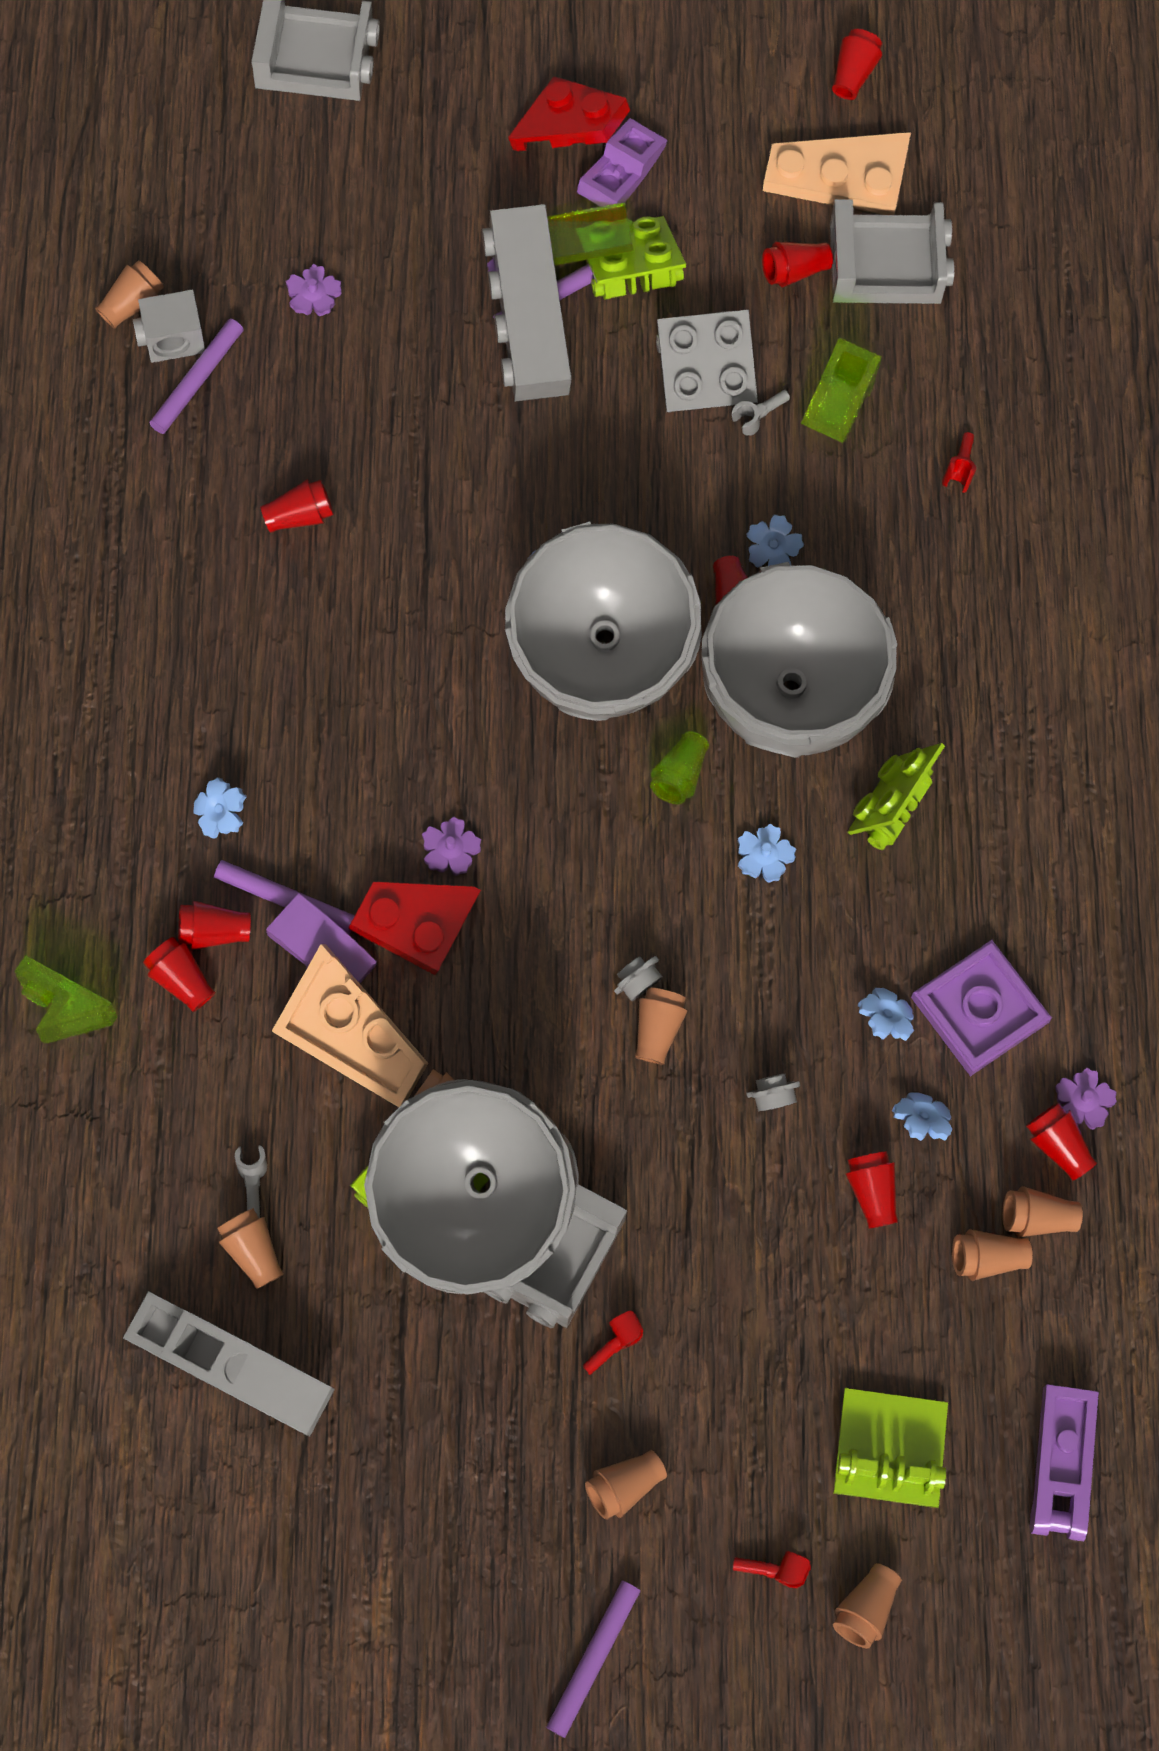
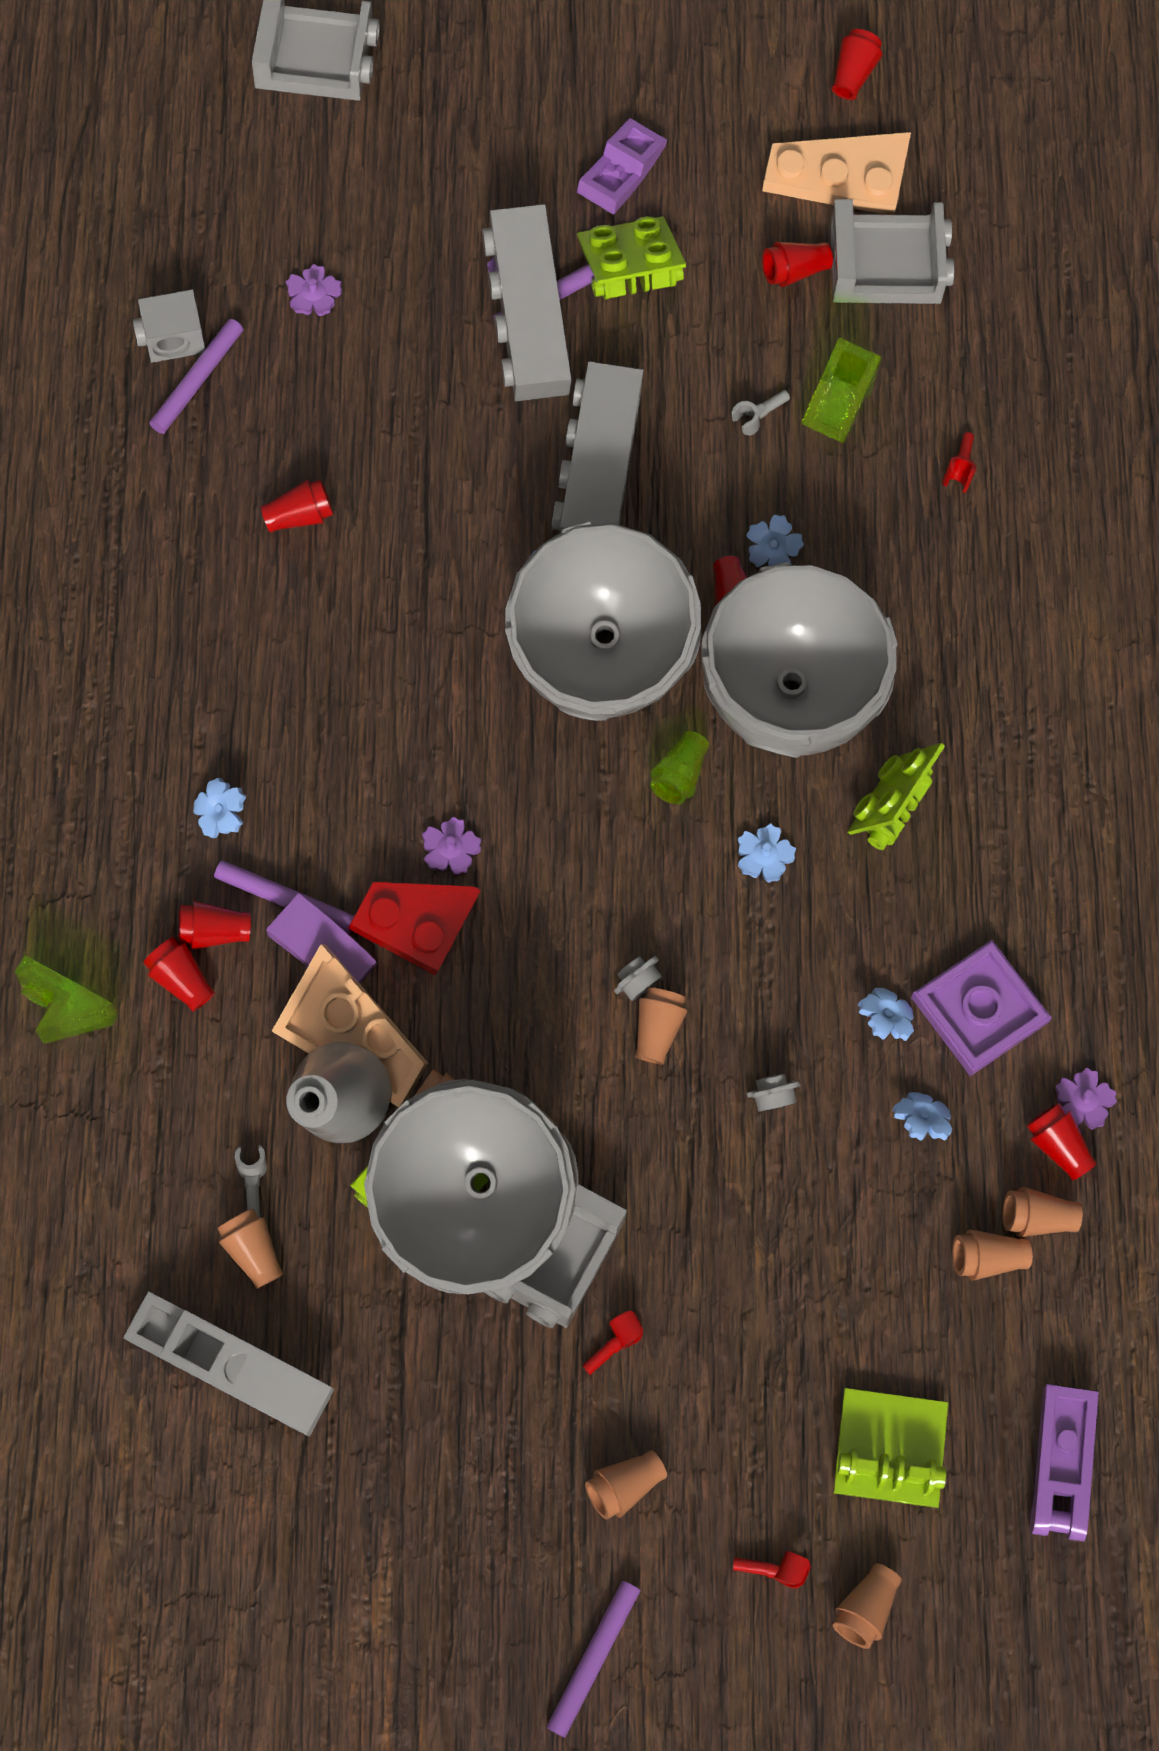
(122, 299): nougat cone -> none
(340, 1092): none -> light grey cone
(570, 115): red wing -> none
(590, 233): clear neon green piece -> none
(600, 446): none -> light grey brick
(706, 360): light grey hinge -> none
(874, 1187): red cone -> none

